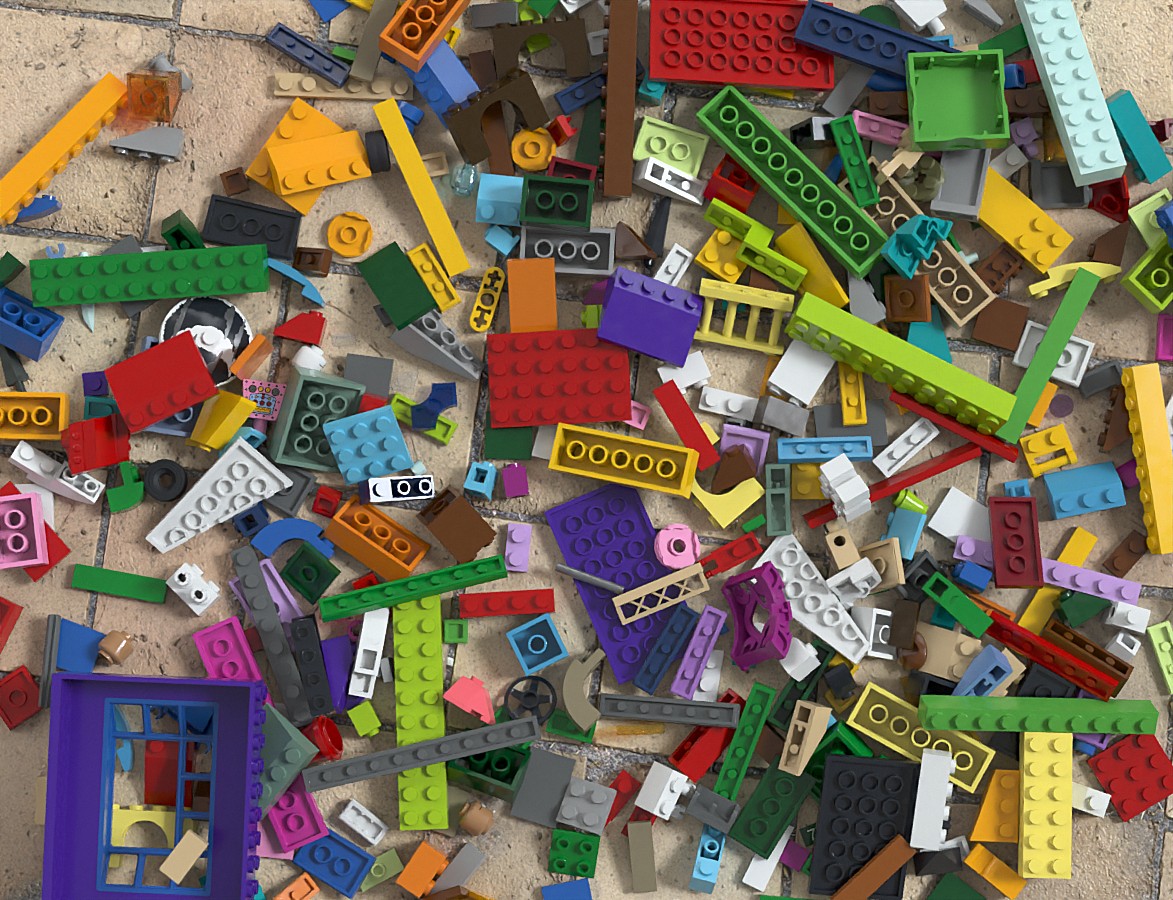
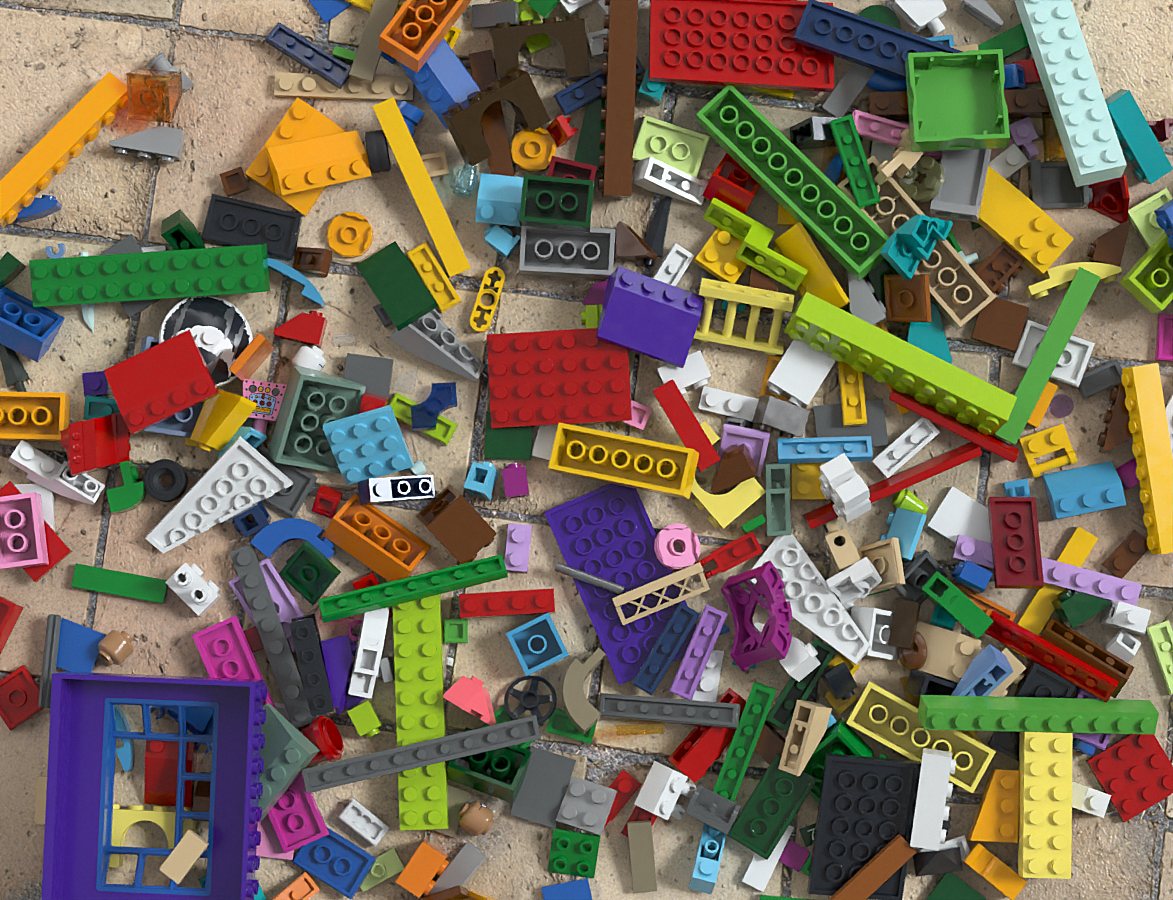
(532, 294): orange tile -> none

